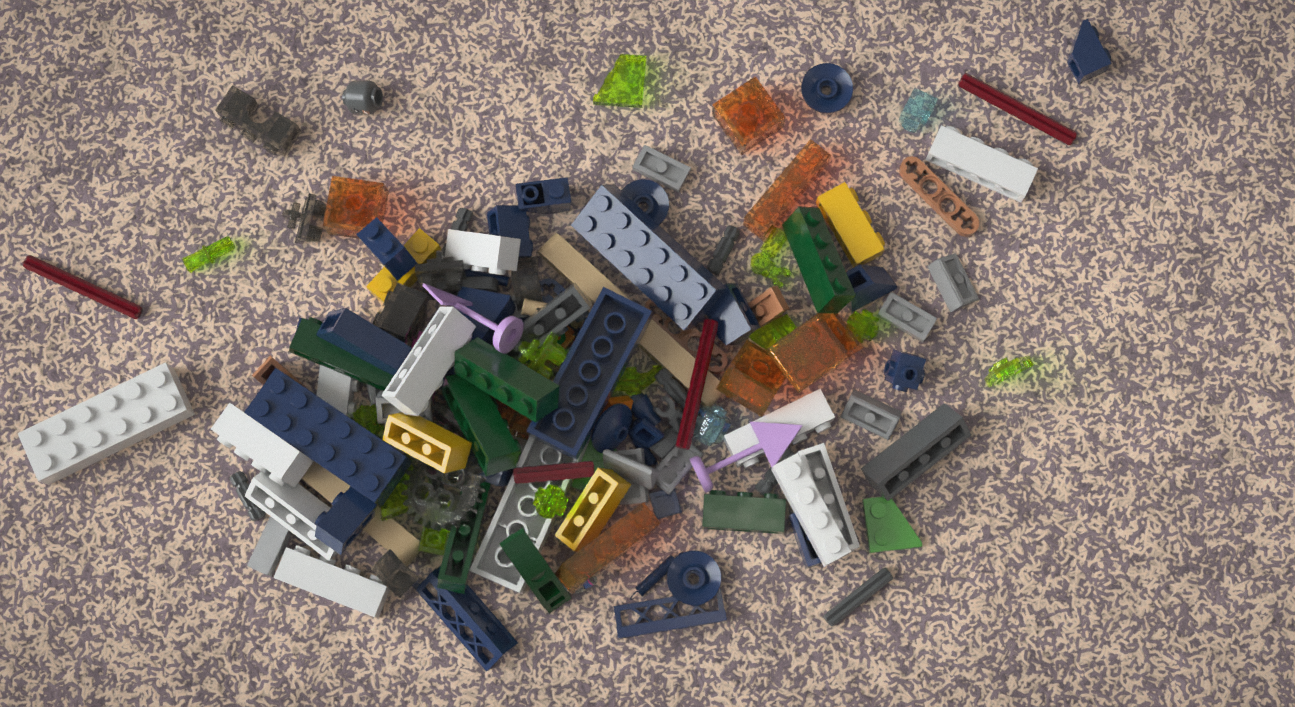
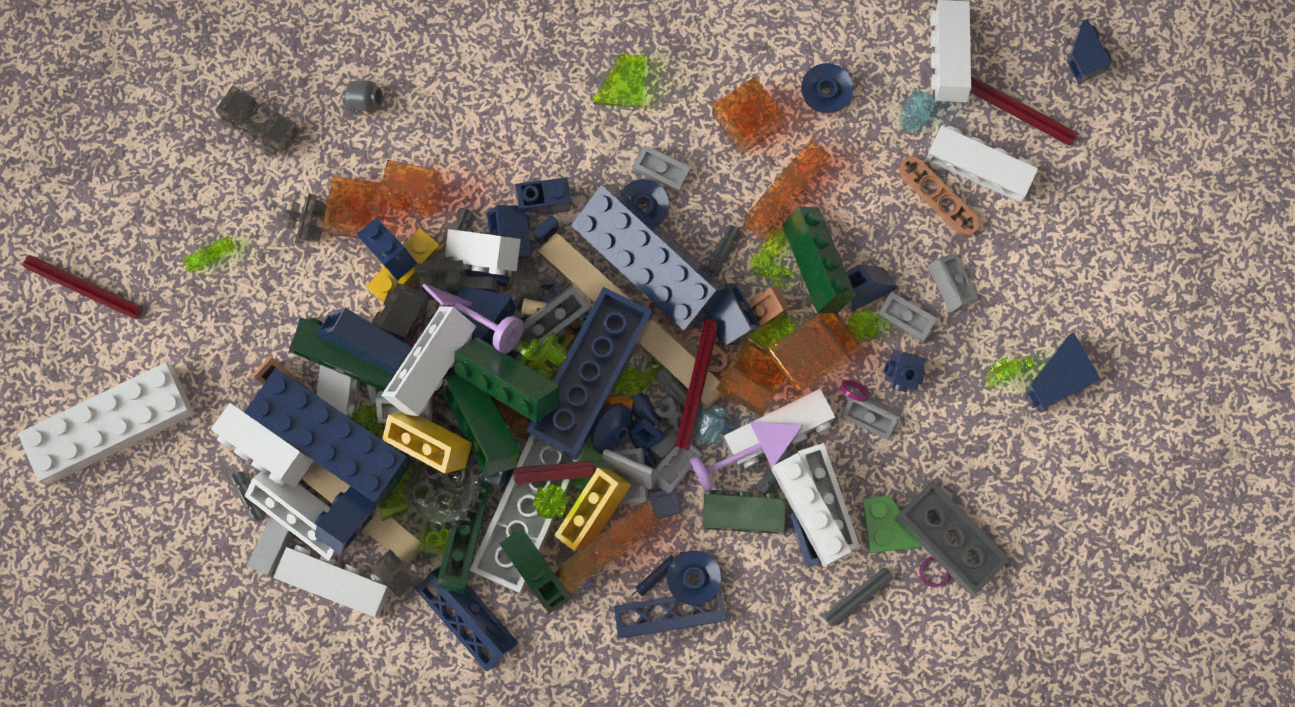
(412, 187): none -> clear orange brick
(546, 230): none -> dark blue tile
(847, 392): none -> magenta piece
(850, 225): yellow brick -> none
(916, 451): dark grey brick -> none
(924, 580): none -> magenta piece
(952, 51): none -> white brick
(969, 536): none -> dark grey plate
(1062, 375): none -> dark blue slope

